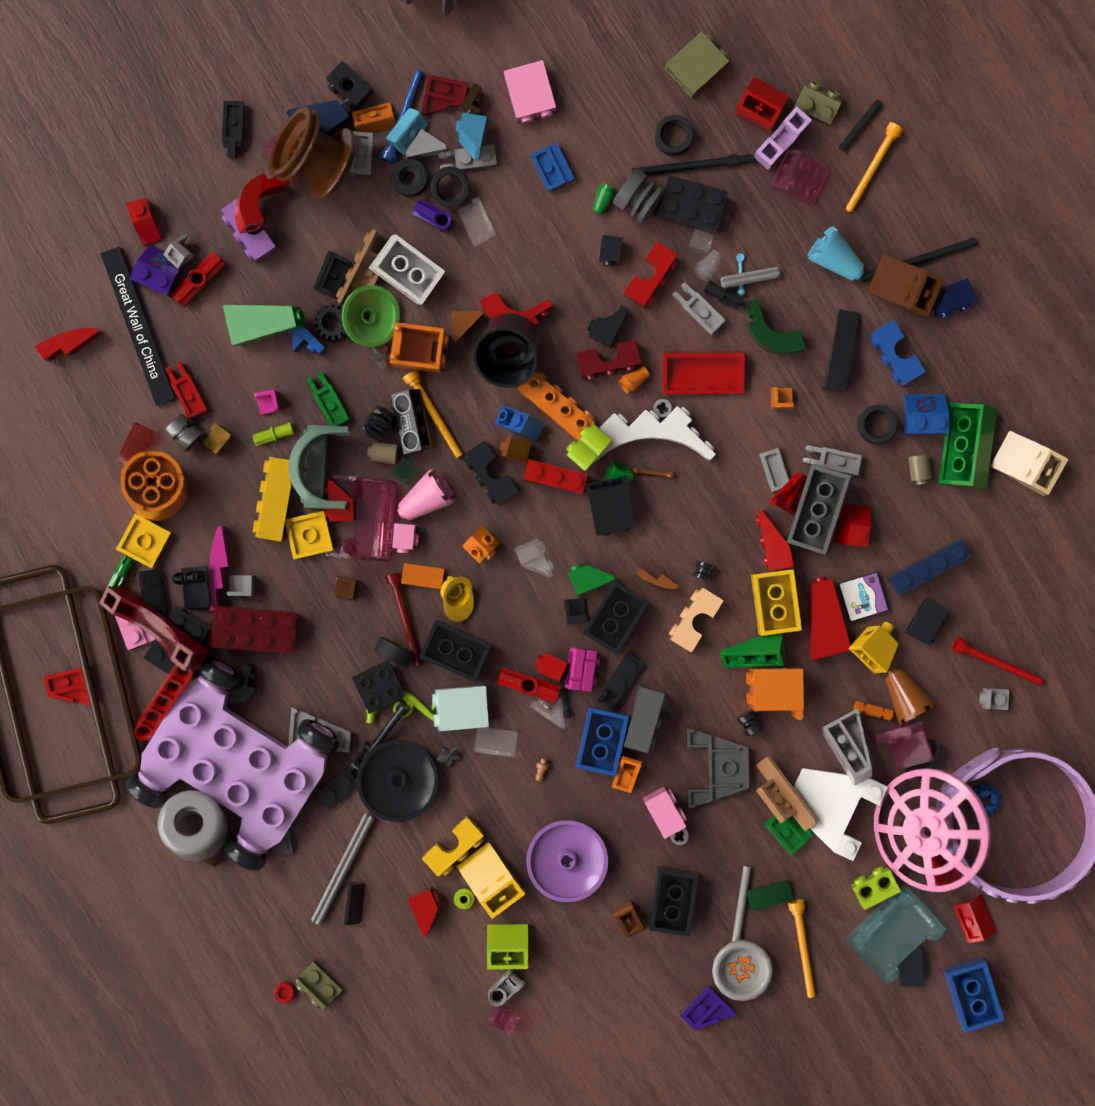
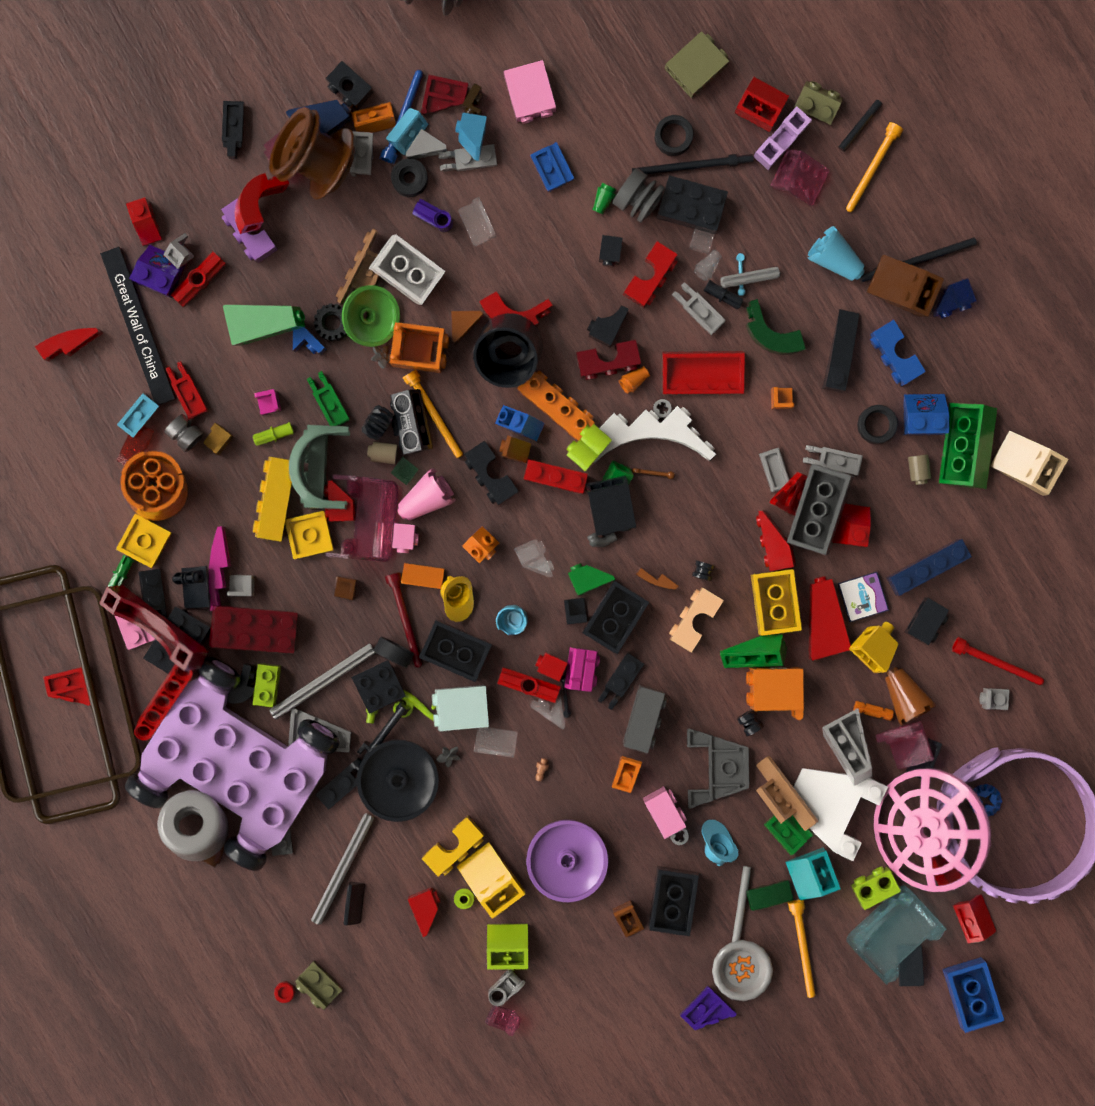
(138, 415): none -> medium azure panel
(266, 685): none -> lime brick
(322, 681): none -> light grey axle
(331, 274): black hinge -> none
(450, 171): black tyre -> none
(512, 620): none -> medium azure hair
(602, 741): blue brick -> none
(603, 541): none -> dark grey arm
(719, 844): none -> medium azure piece
(813, 874): none -> teal slope

